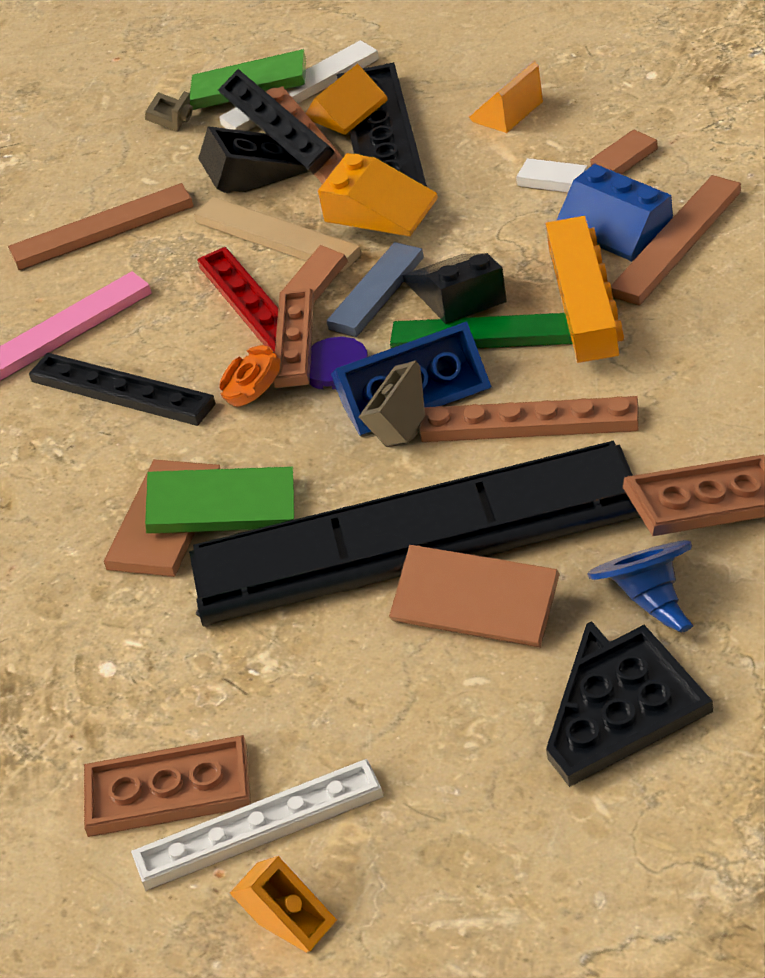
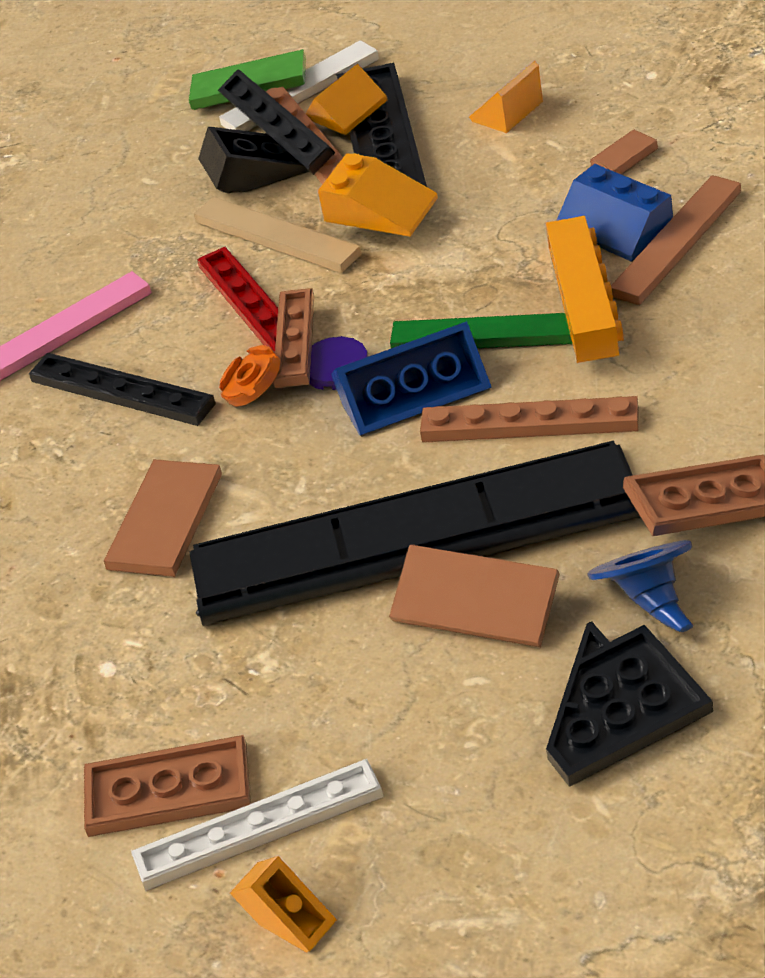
(100, 226): nougat tile -> none
(169, 111): dark tan bracket -> none
(218, 499): bright green tile -> none
(318, 271): nougat tile -> none
(374, 289): sand blue tile -> none
(397, 406): dark tan slope -> none
(459, 285): black slope -> none
(548, 174): white tile -> none

